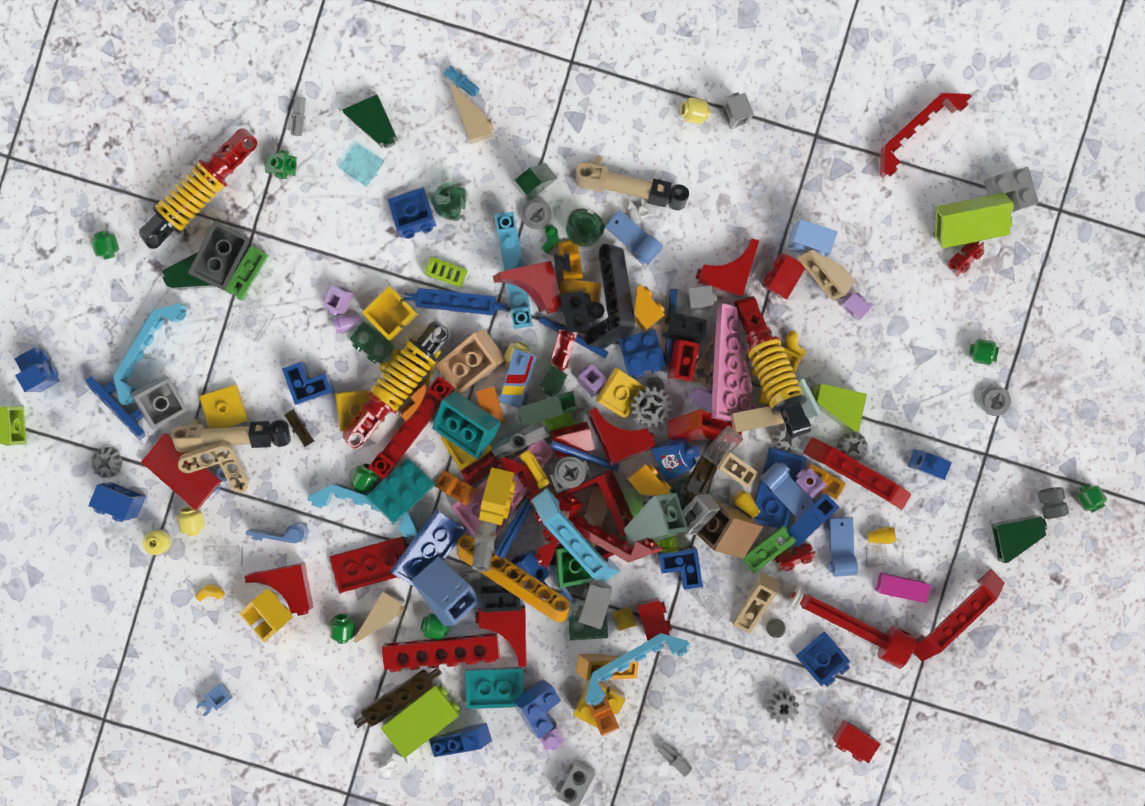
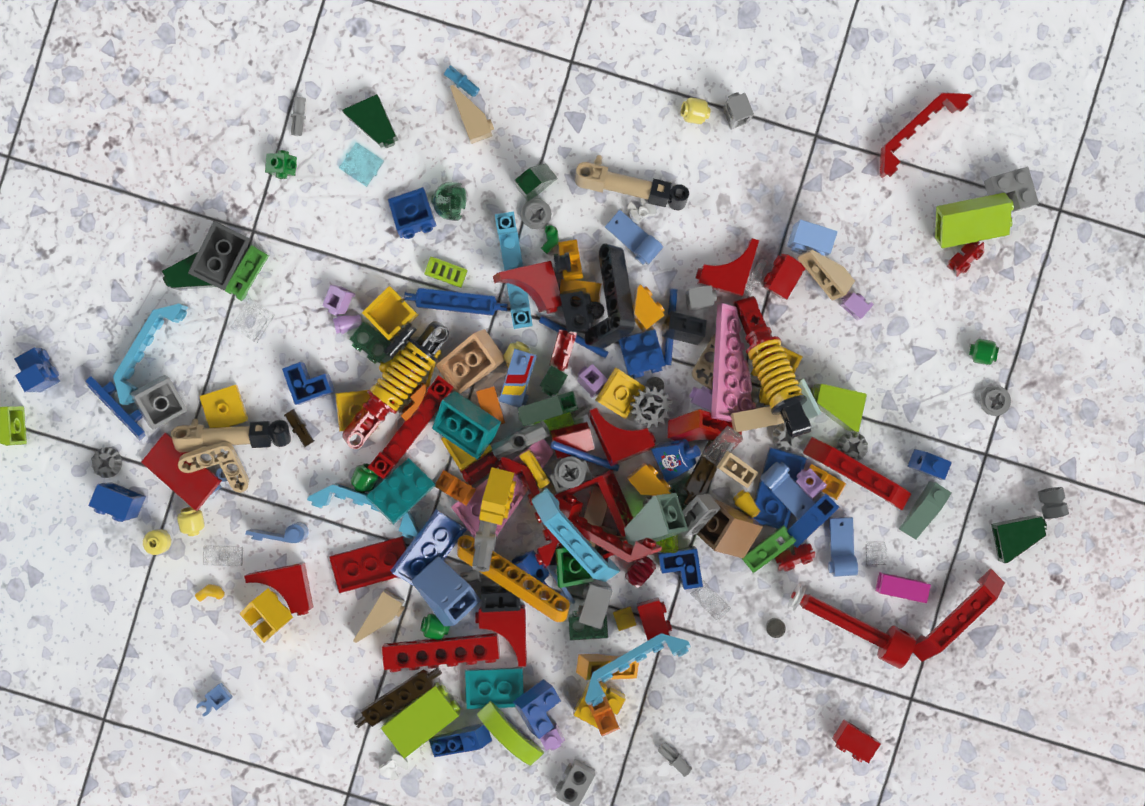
(104, 244): green head -> none
(200, 188): piece -> none
(342, 628): green head -> none
(400, 340): none -> black pin
(508, 735): none -> lime slope
(513, 528): blue axle -> none
(584, 228): clear green cylinder -> none
(640, 571): none -> dark red gear
(683, 361): red brick -> none
(756, 602): tan slope -> none
(788, 701): light grey gear -> none
(792, 343): yellow arm -> none
(824, 660): blue plate -> none
(884, 535): yellow cone -> none
(925, 509): none -> sand green slope
(1091, 498): green head -> none

